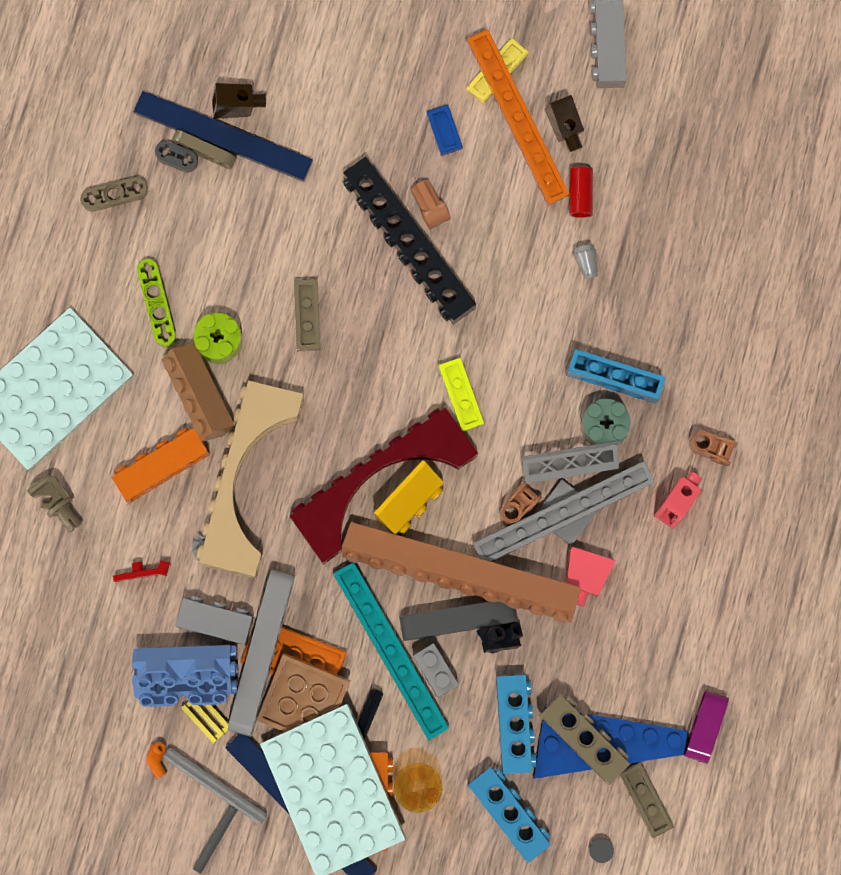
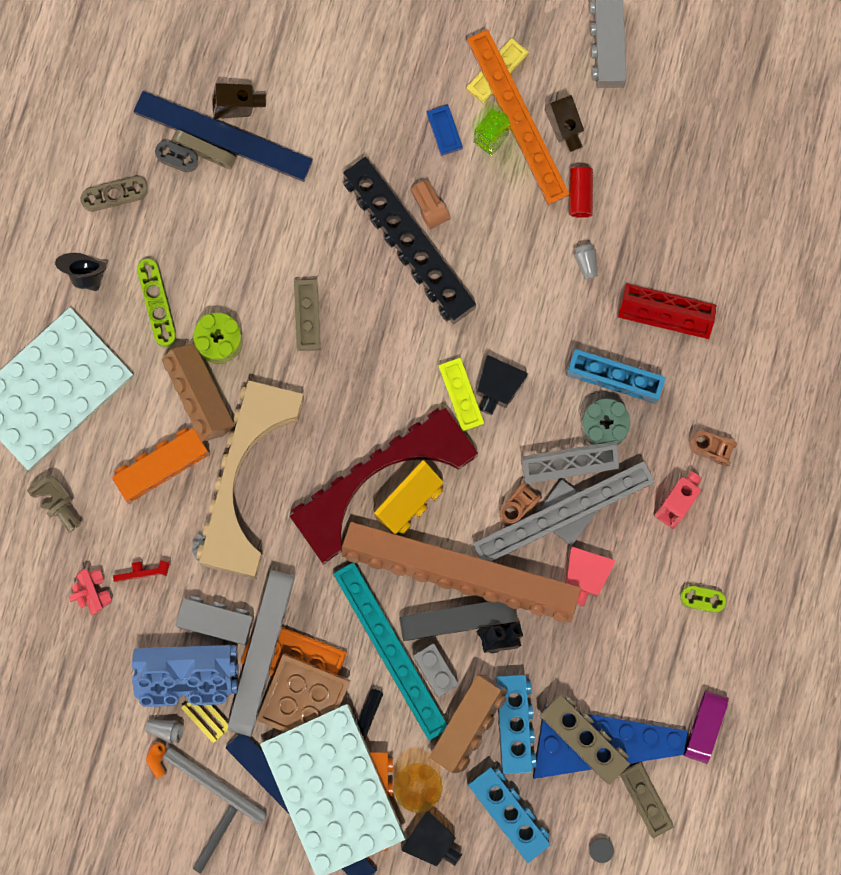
(82, 270): none -> black piece
(94, 601): none -> coral hips
(167, 730): none -> light grey cone
(432, 842): none -> black torso
(468, 724): none -> medium nougat brick
(492, 131): none -> clear neon green brick
(499, 384): none -> black torso
(667, 314): none -> red fence
(702, 605): none -> lime beam

